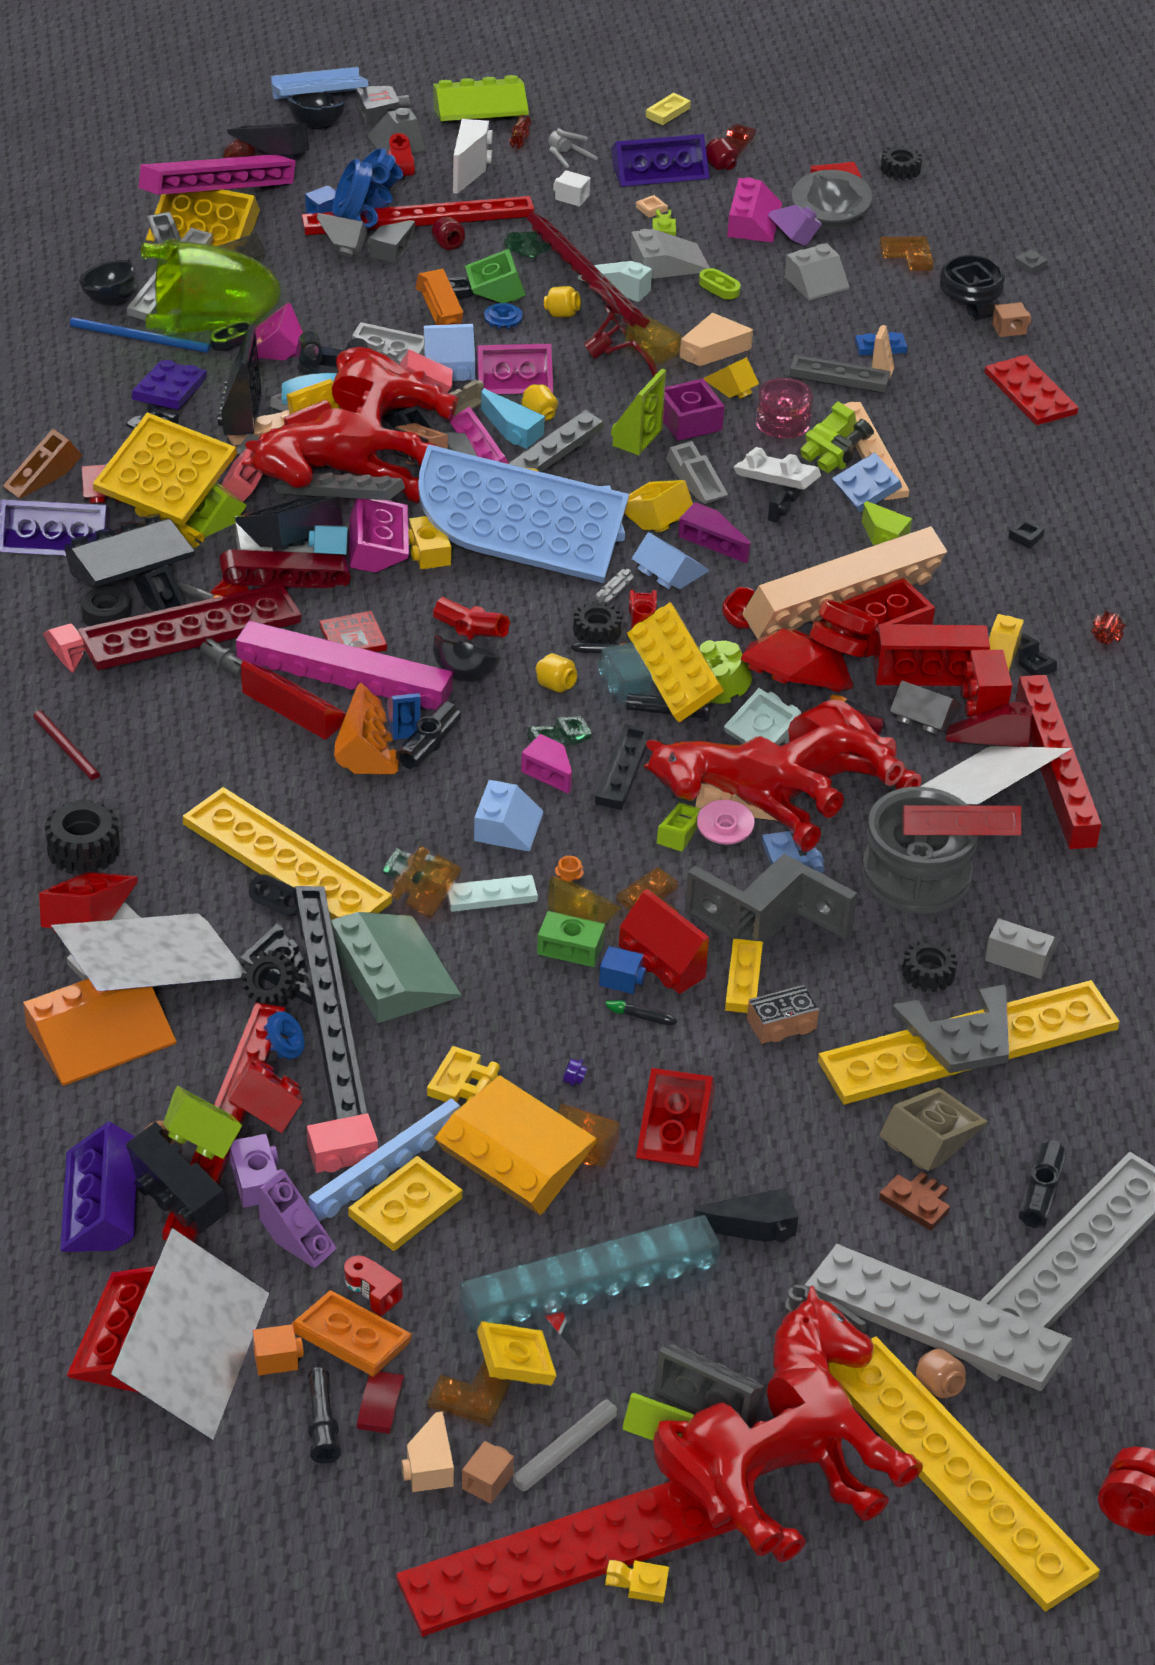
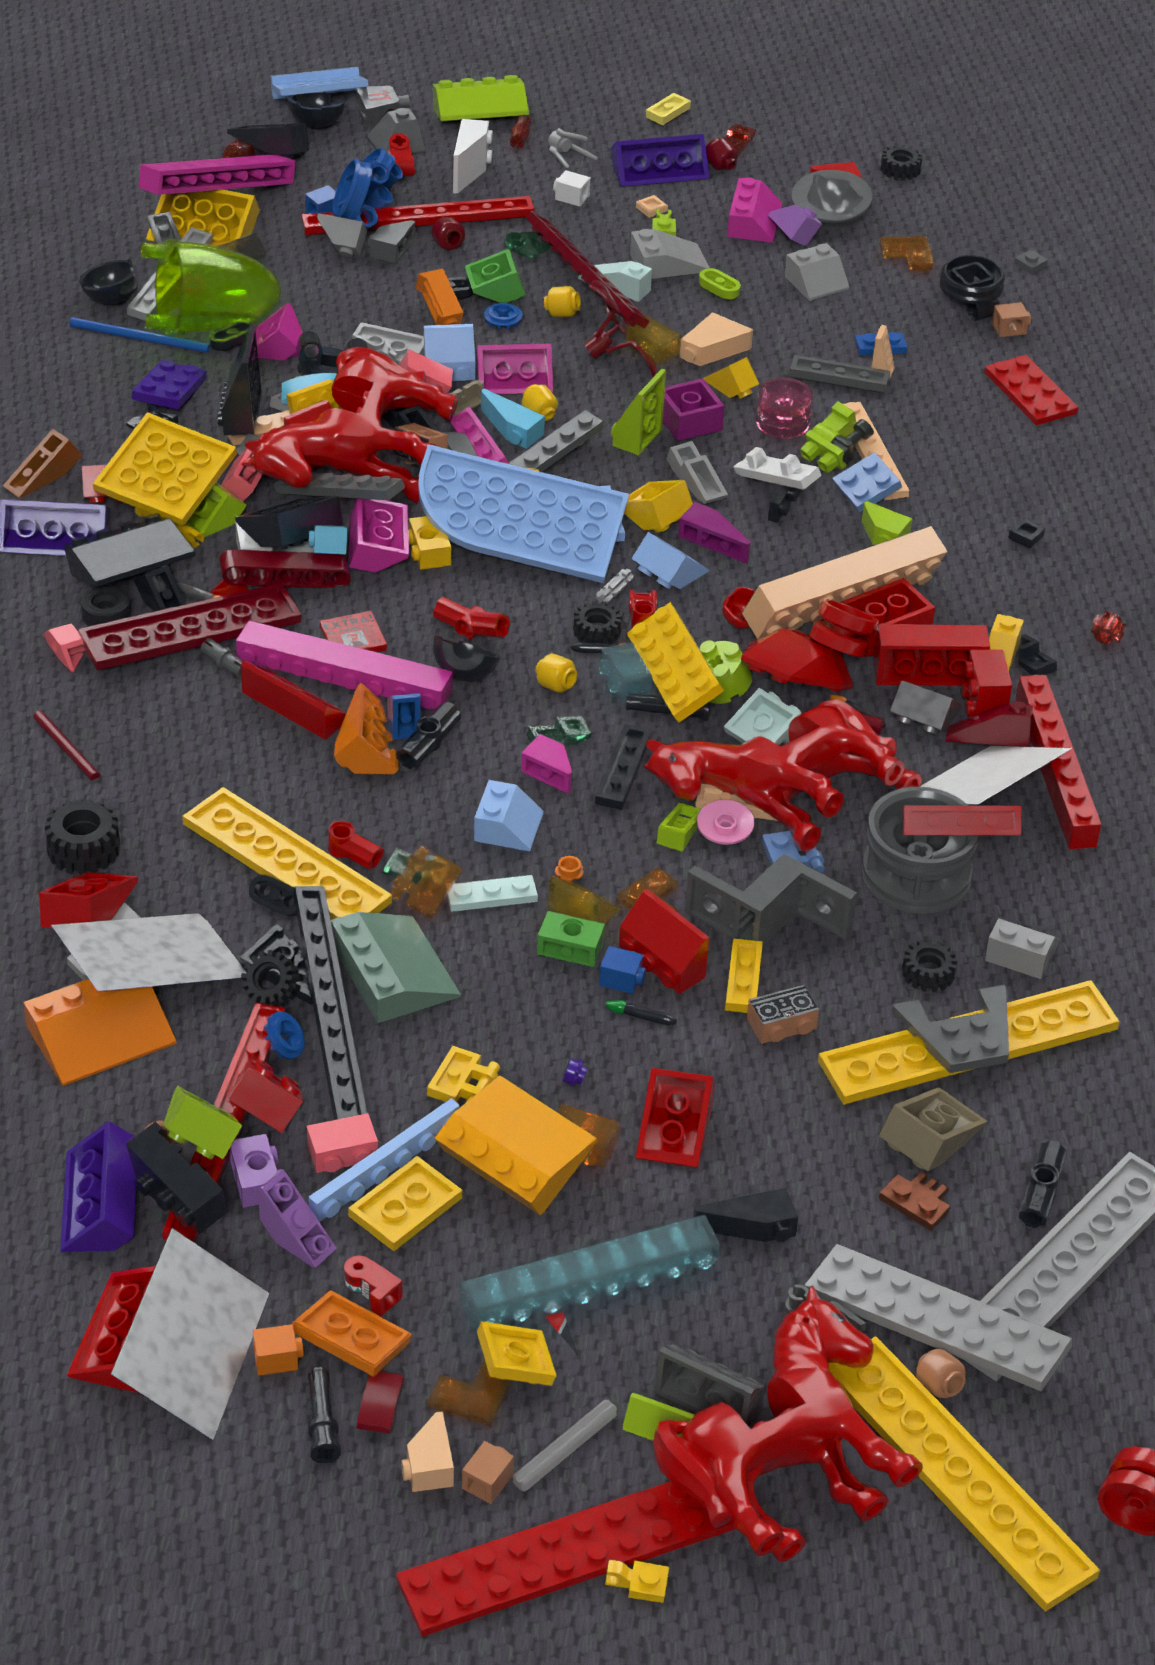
(346, 843): none -> red piece

